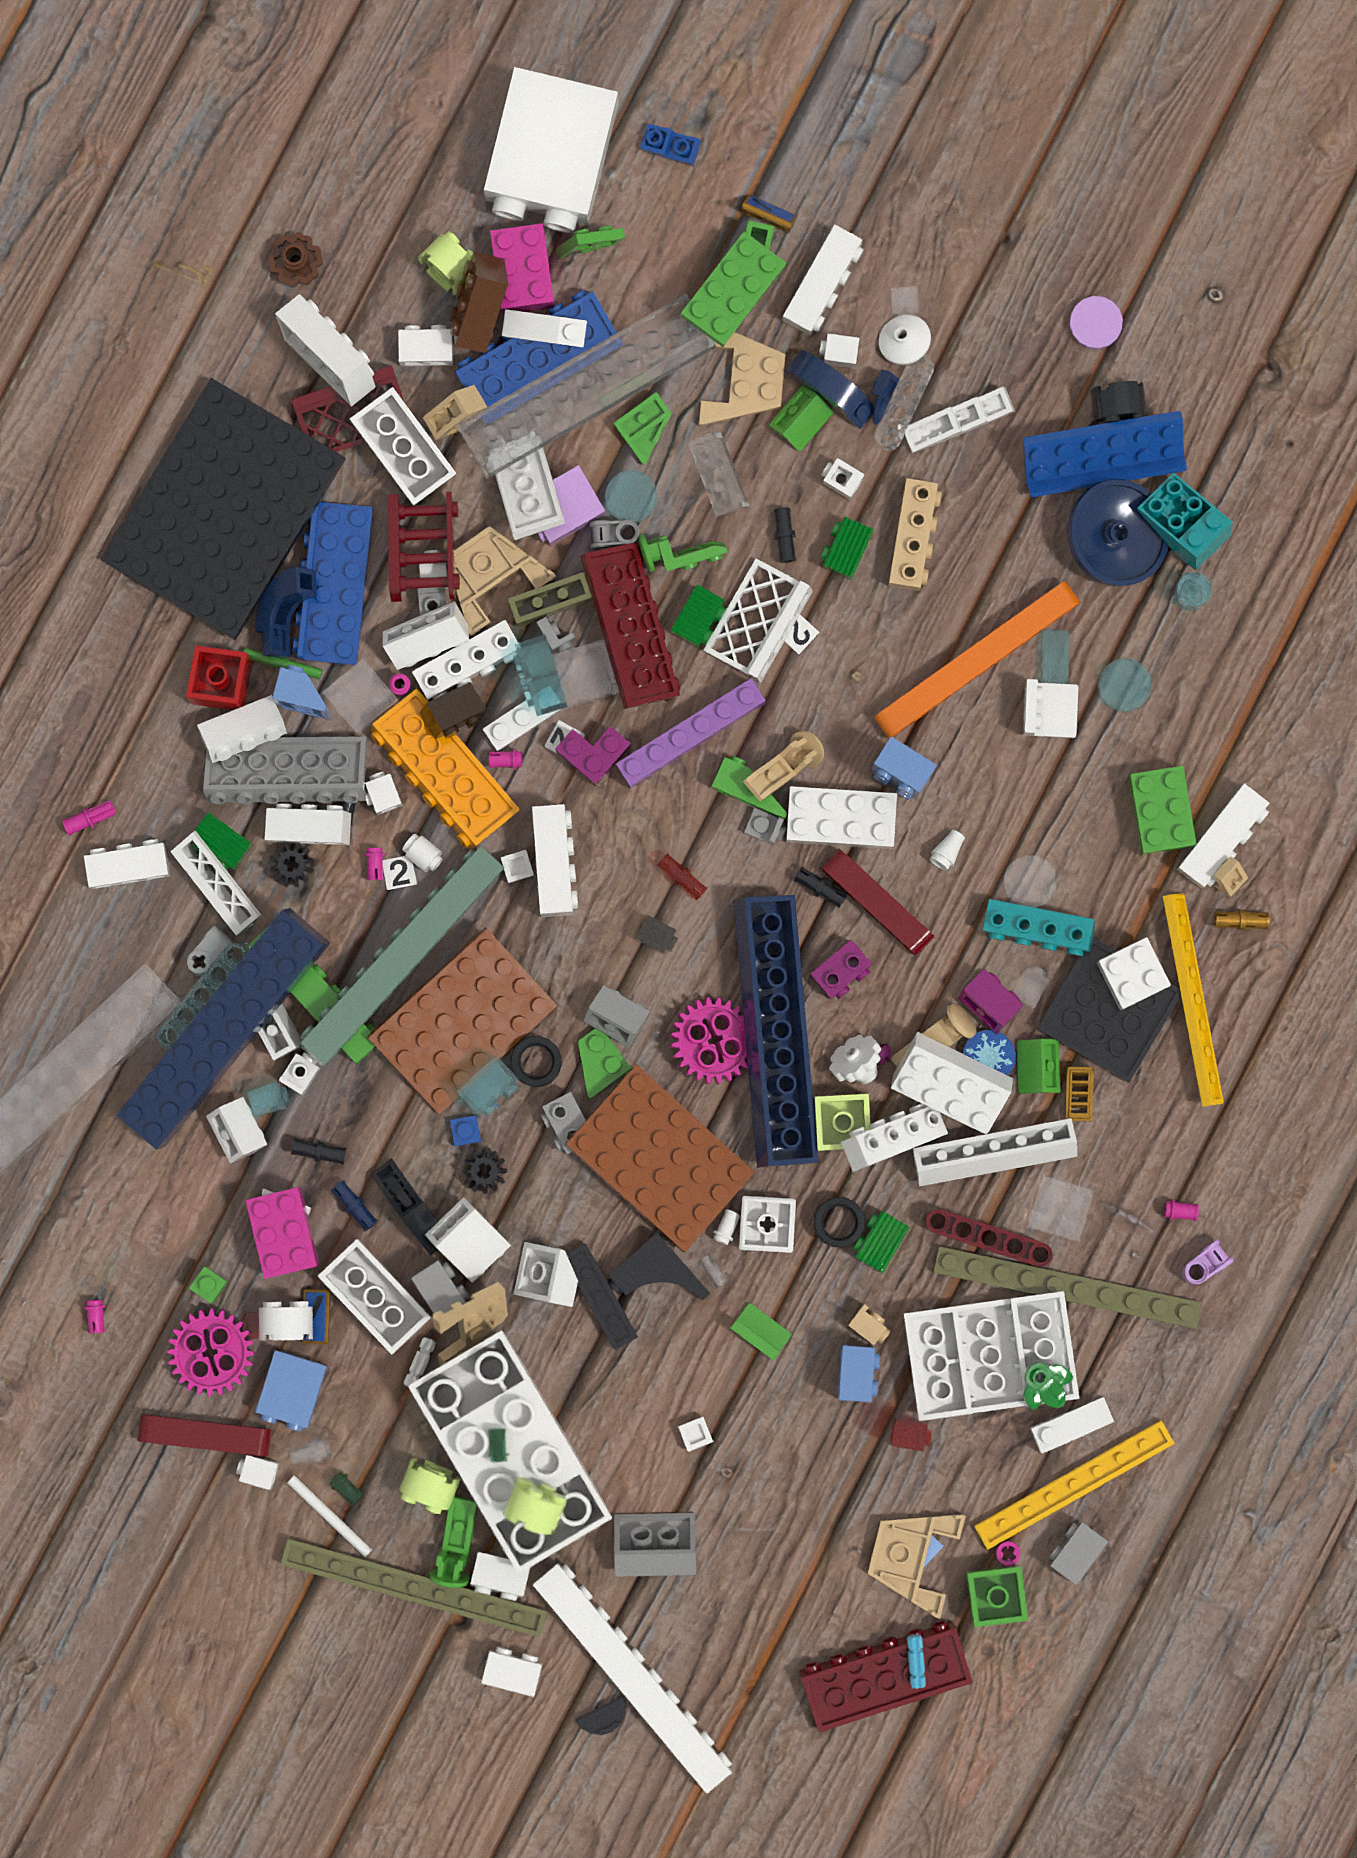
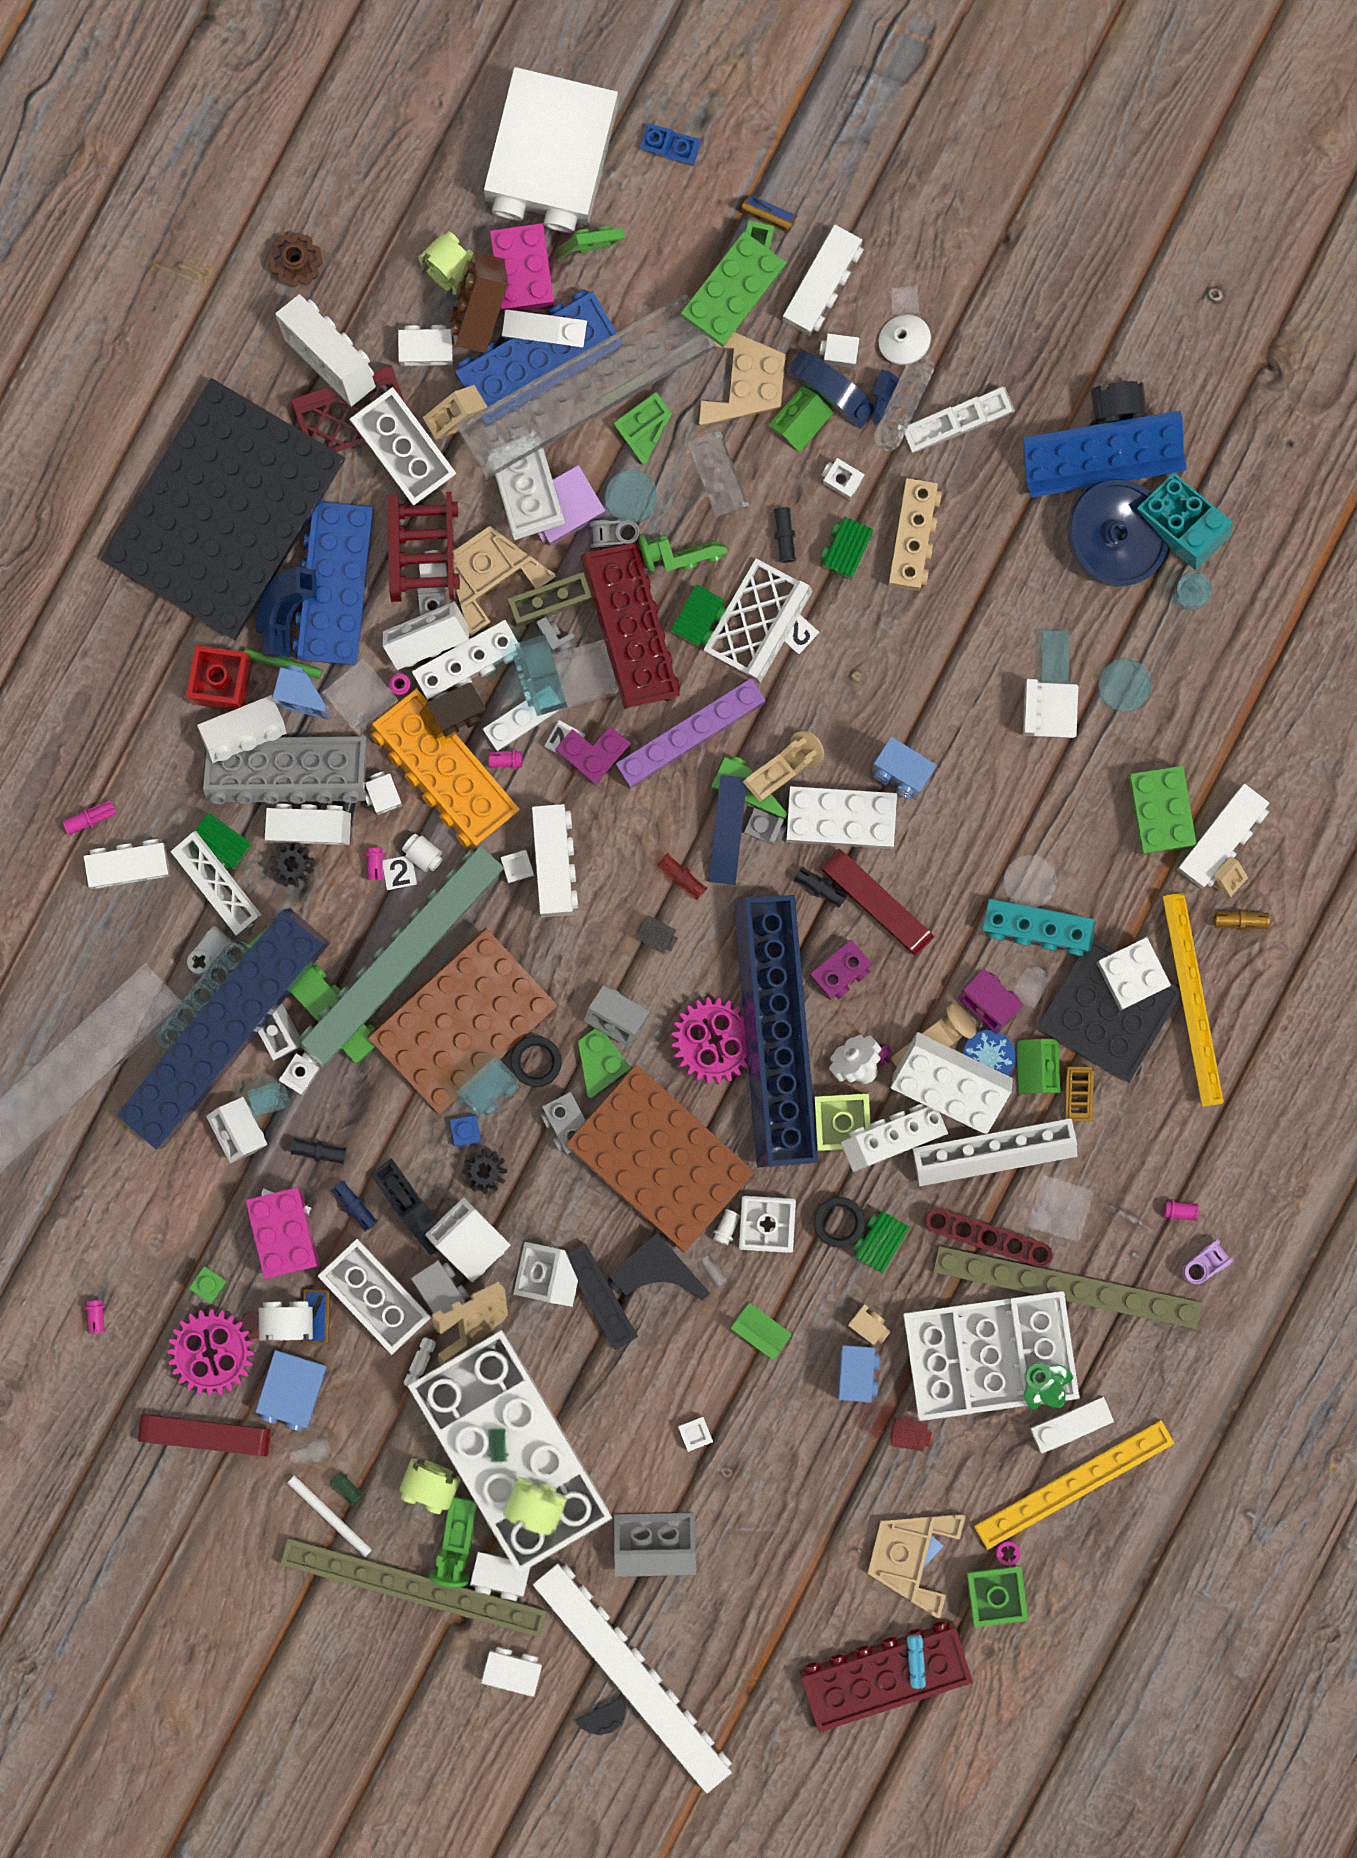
(257, 1471): white brick -> none
(728, 830): none -> dark blue slope
(946, 851): white cone -> none
(977, 660): orange beam -> none
(1077, 1552): light grey brick -> none
(1096, 322): lavender tile -> none

